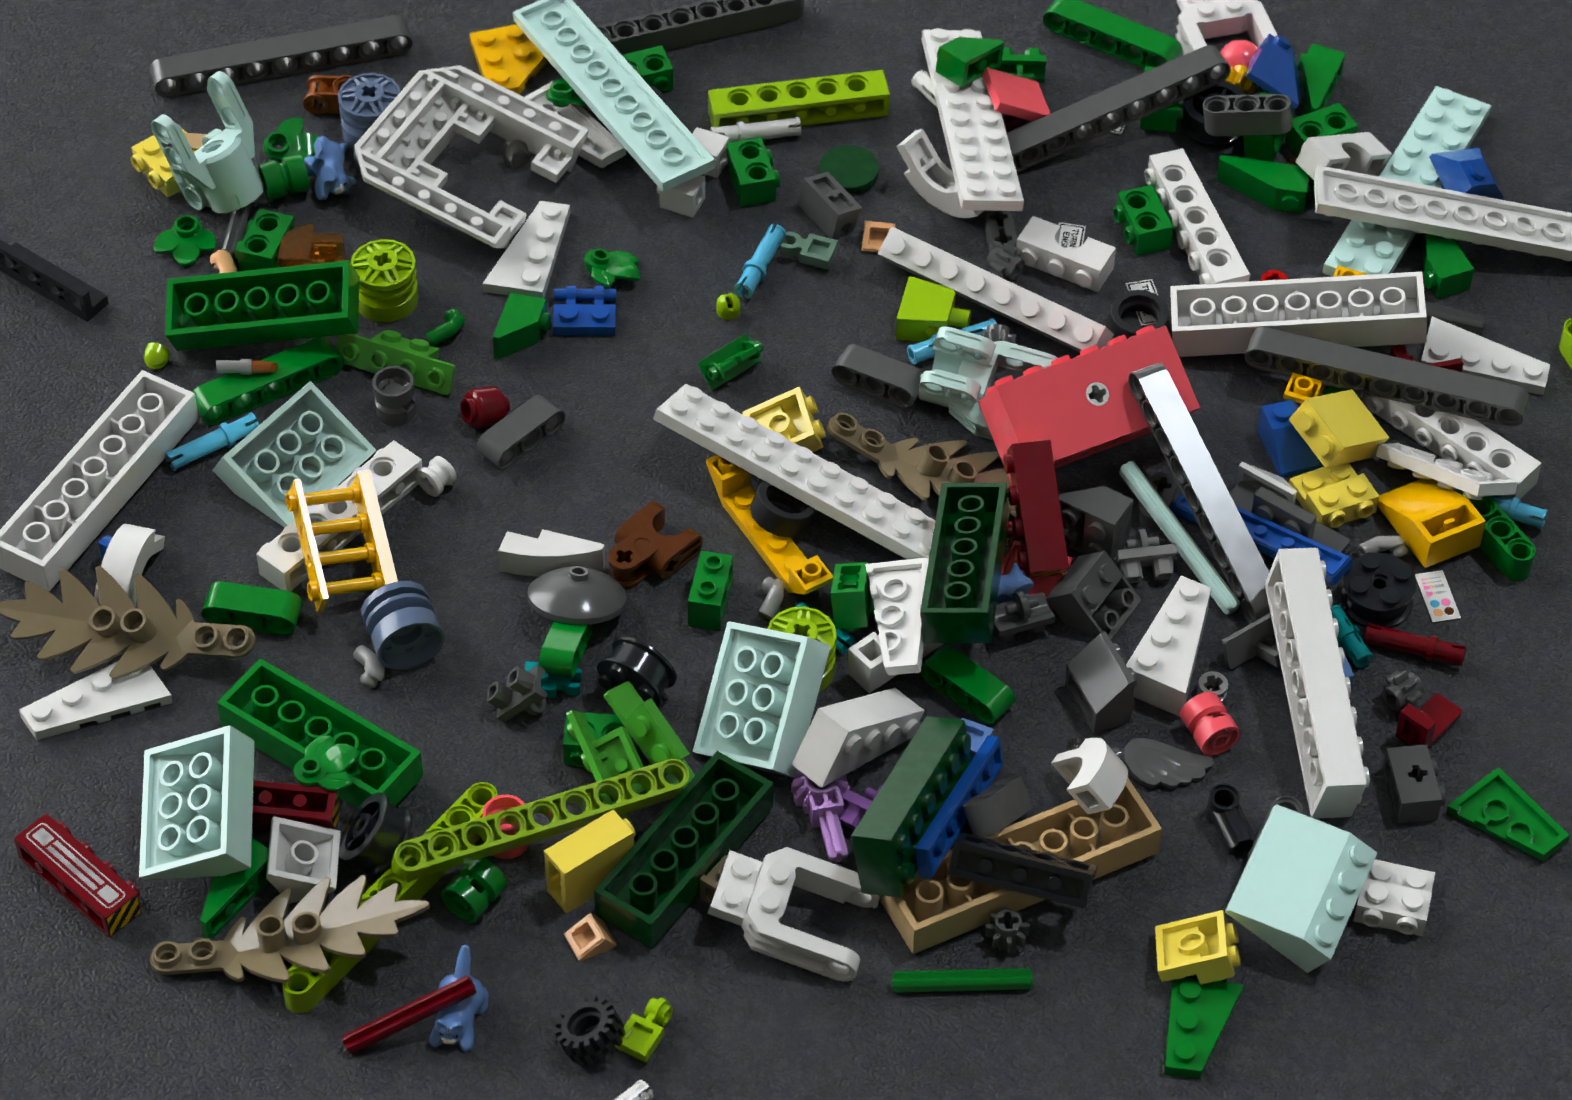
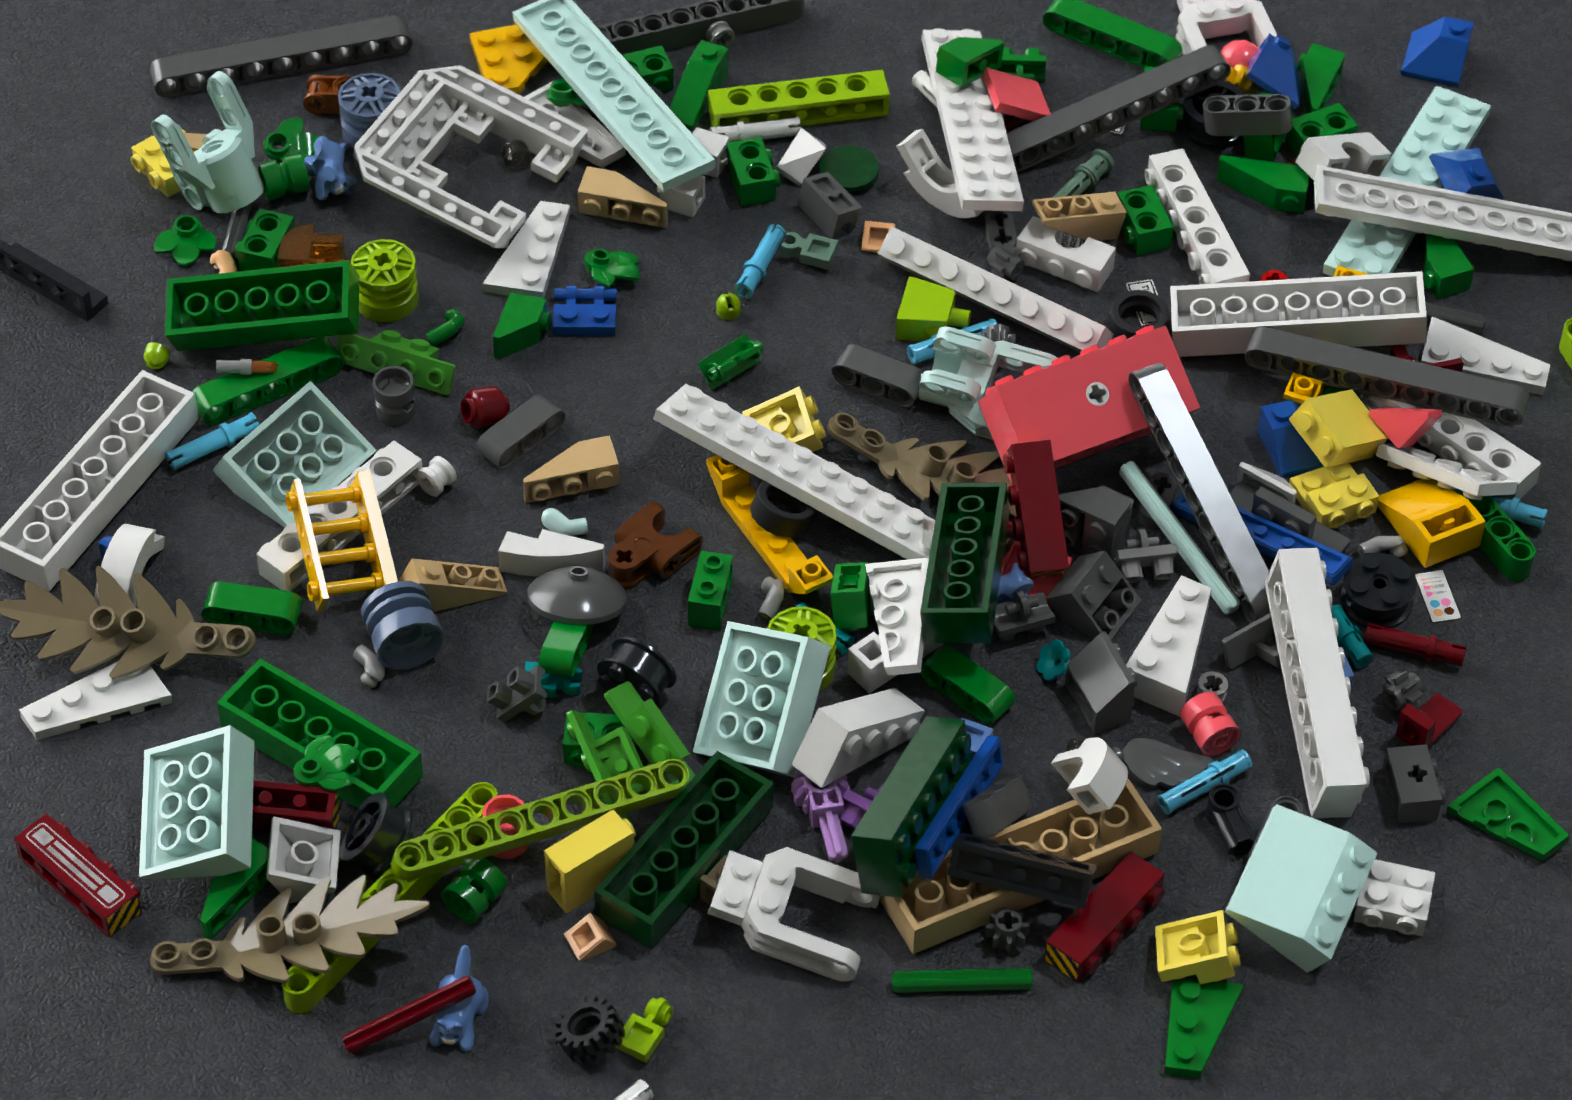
(454, 583): none -> tan slope
(558, 523): none -> light aqua arm
(578, 469): none -> tan slope
(616, 197): none -> tan slope
(704, 72): none -> green slope
(720, 34): none -> light grey bush
(801, 157): none -> white slope
(1053, 660): none -> teal plant
(1083, 216): none -> tan slope
(1092, 169): none -> sand green pin
(1110, 912): none -> dark red brick
(1235, 764): none -> medium azure pin
(1404, 425): none -> coral slope
(1438, 51): none -> blue slope

